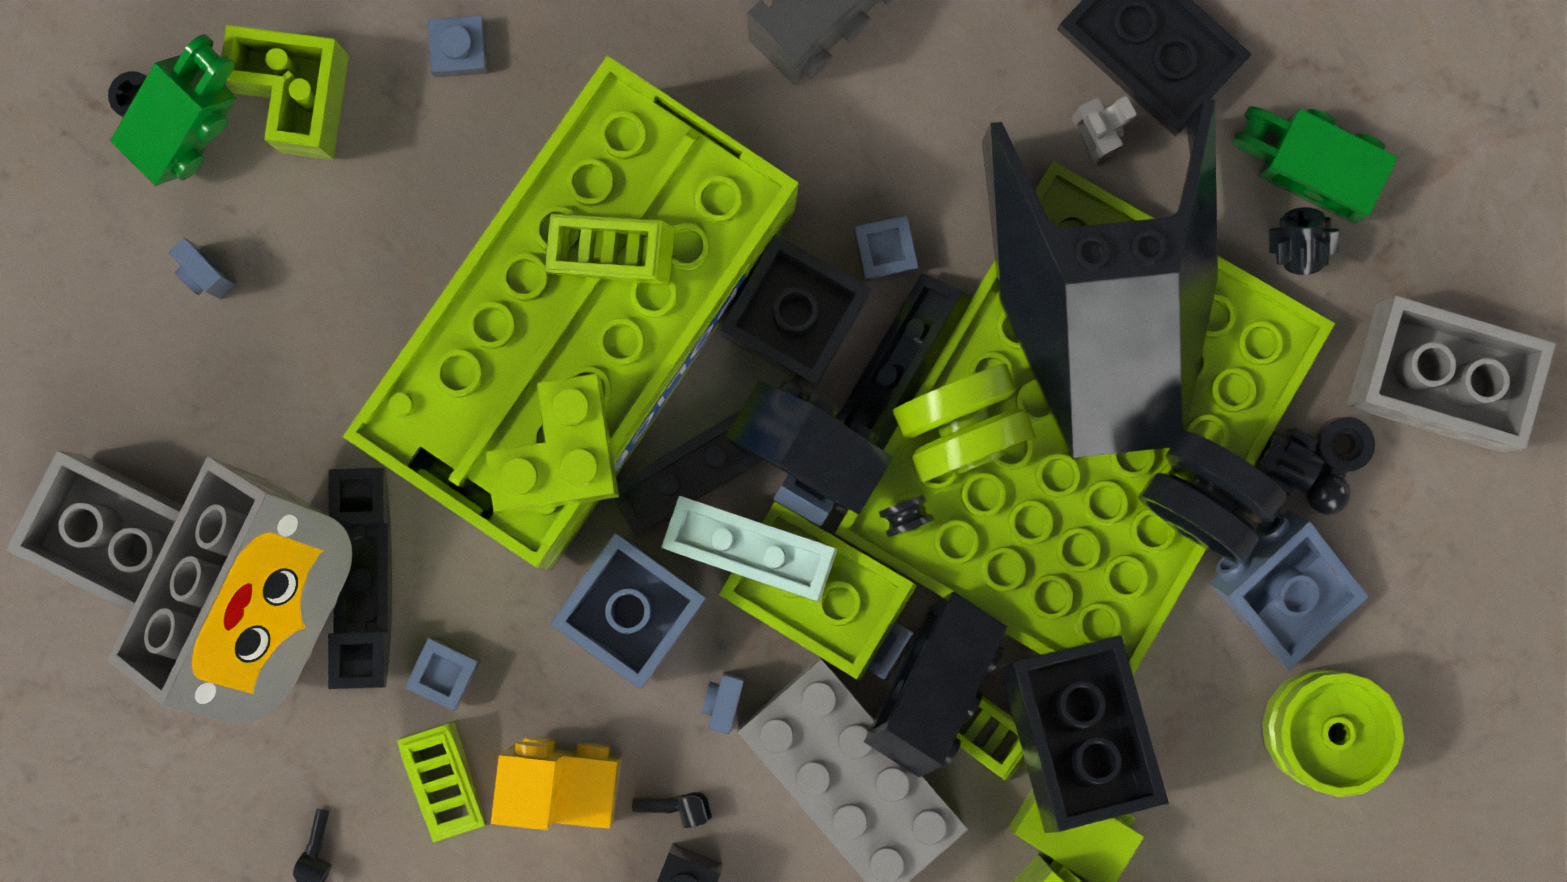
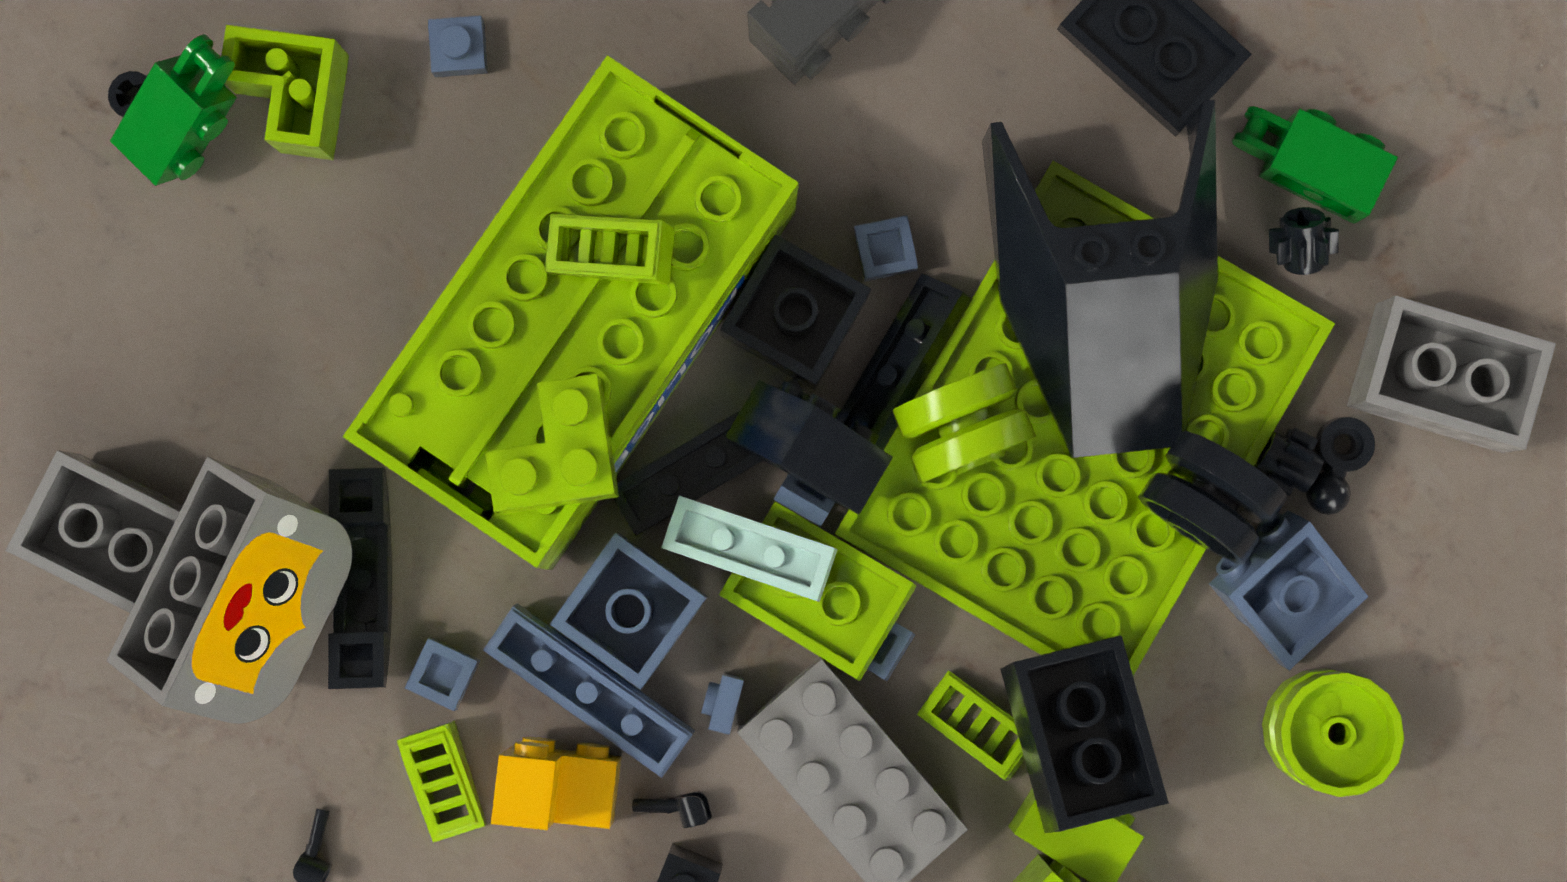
(199, 270): sand blue plate -> none
(589, 690): none -> sand blue brick
(906, 515): black bush -> none
(937, 686): black brick -> none
(1102, 127): light grey plate -> none

